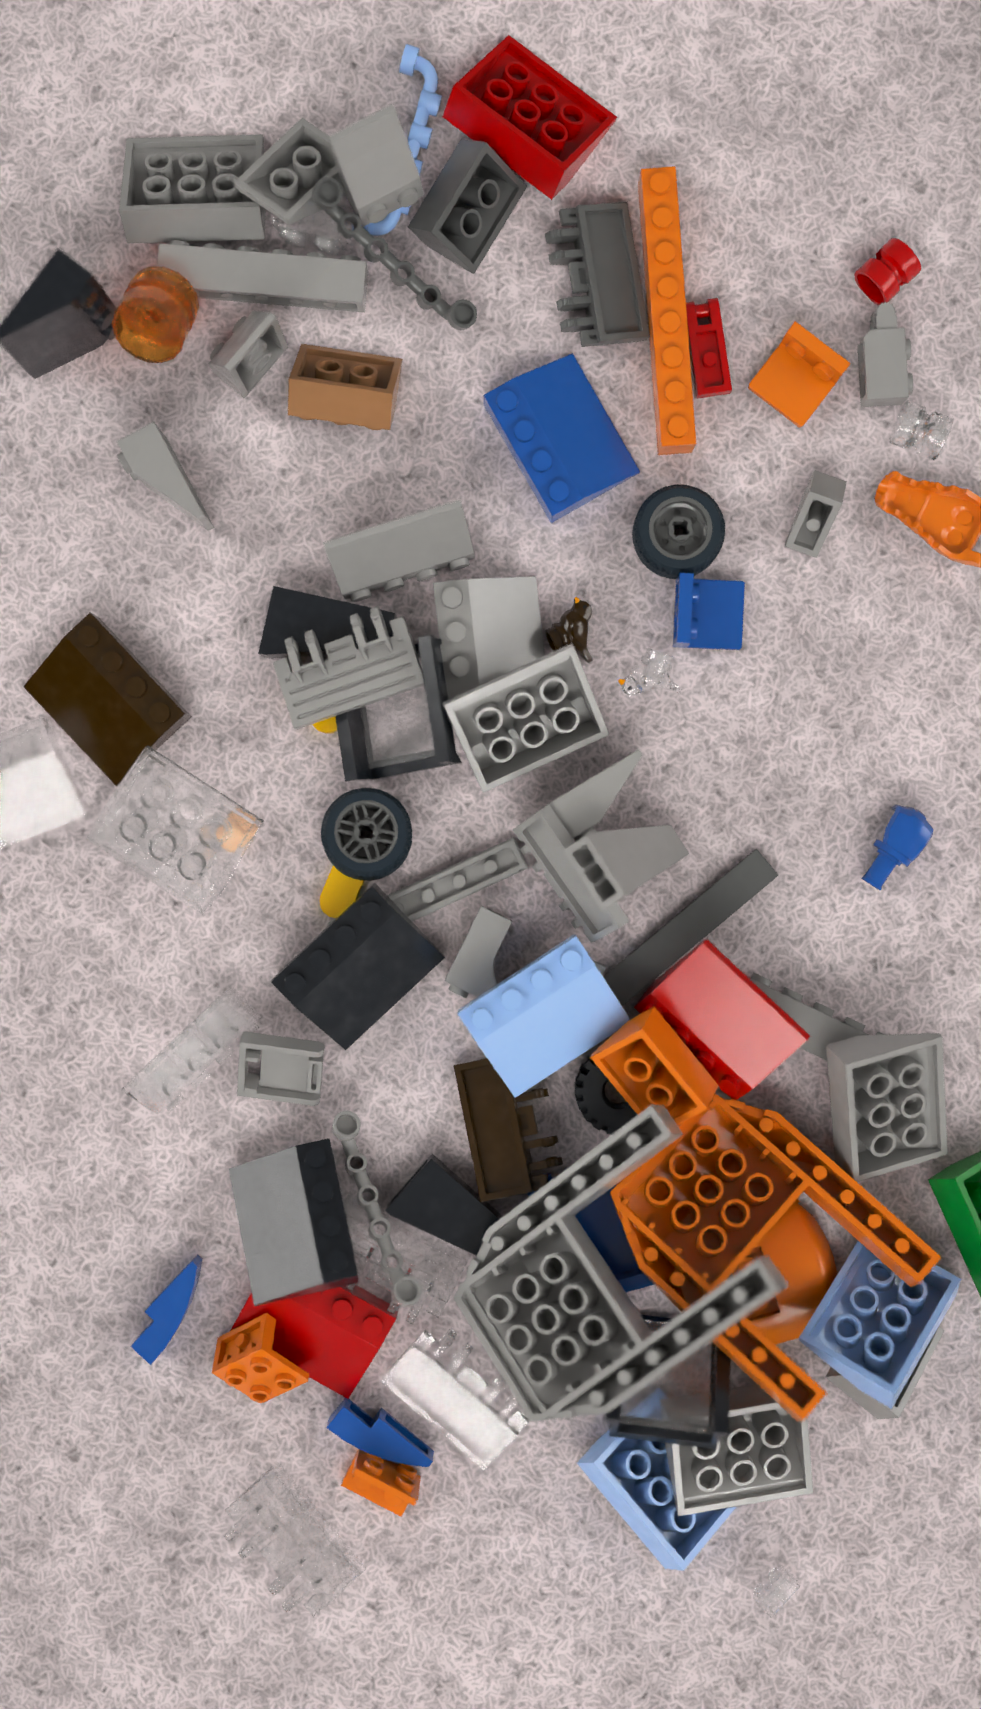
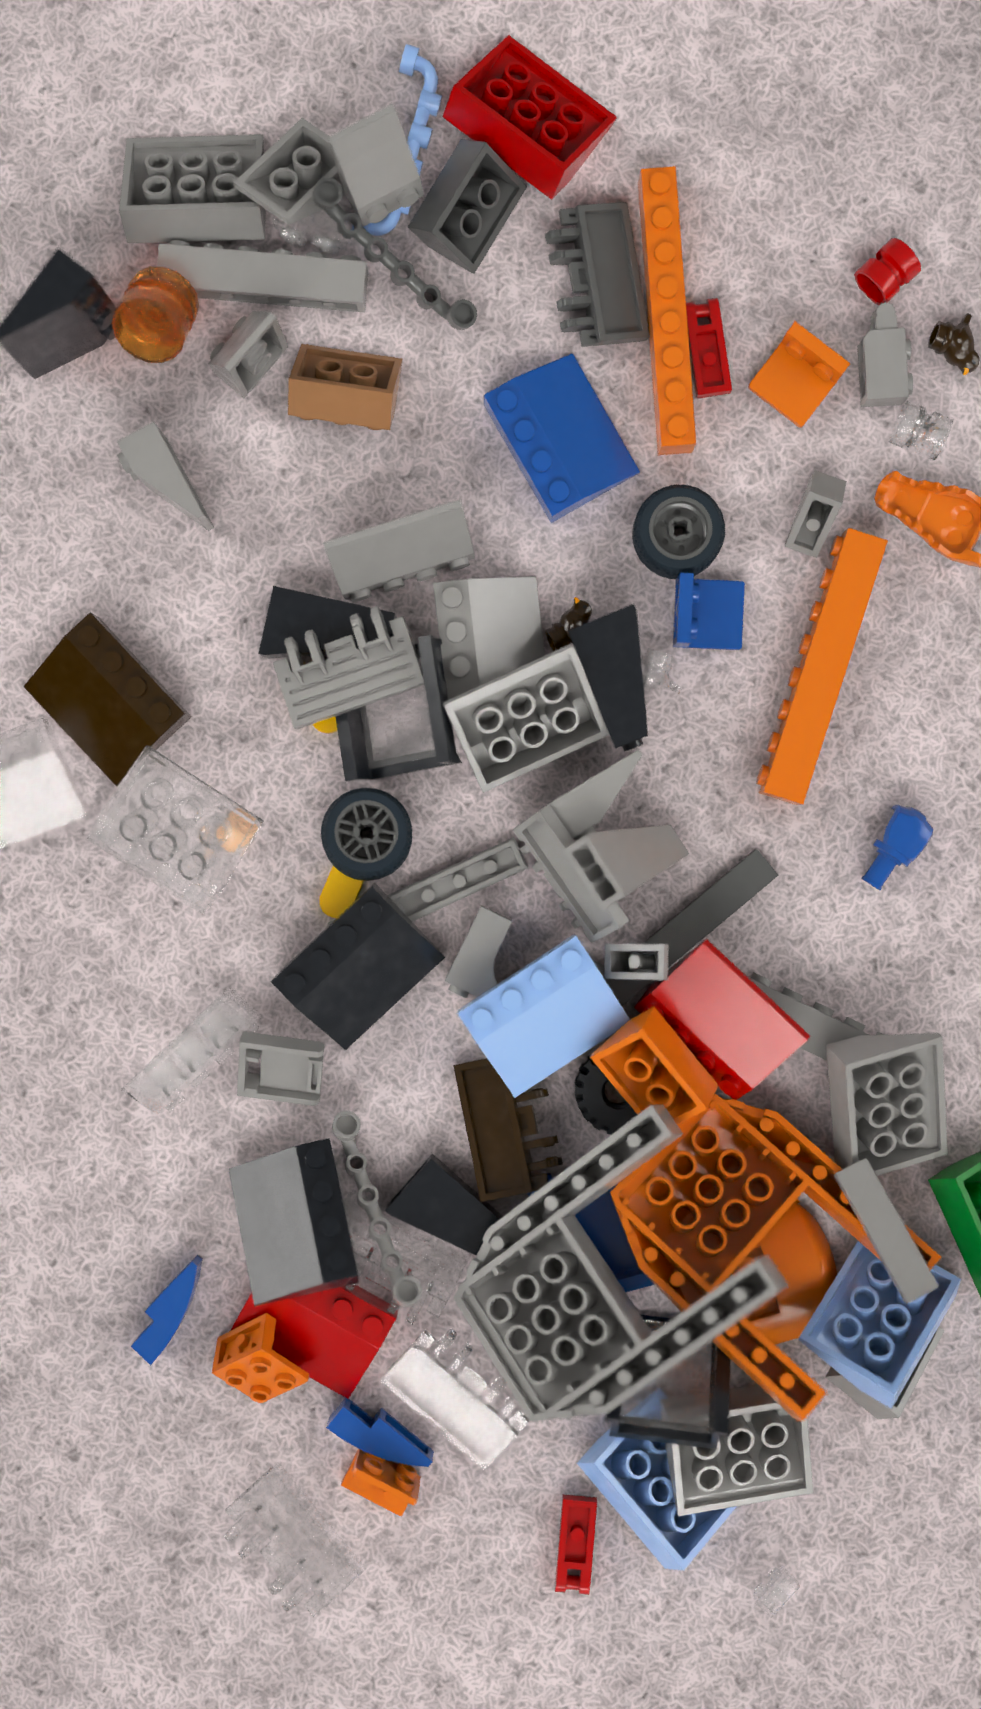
(576, 1543): none -> red plate
(614, 670): none -> black slope
(636, 961): none -> light grey slope
(822, 667): none -> orange brick
(886, 1231): none -> light grey tile
(955, 344): none -> dark brown animal

